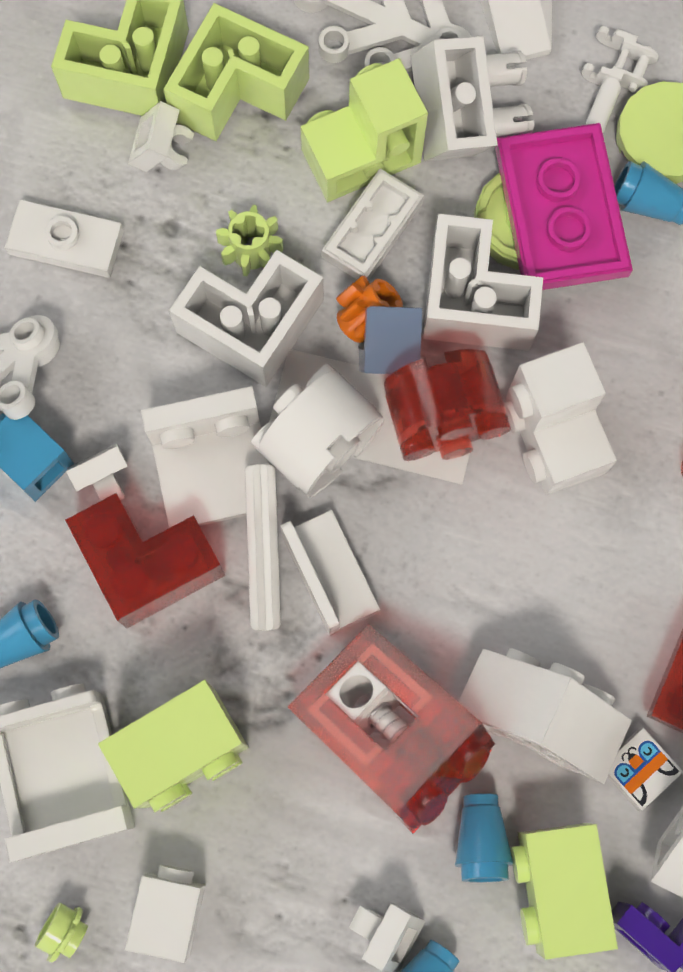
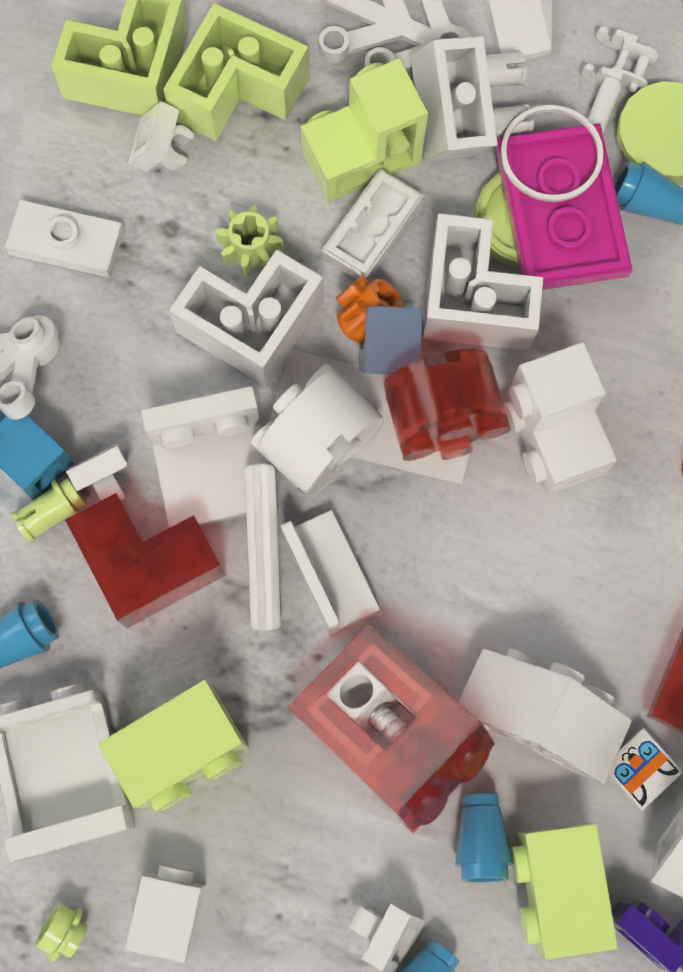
(49, 509): none -> yellowish green pin
(558, 109): none -> white piece

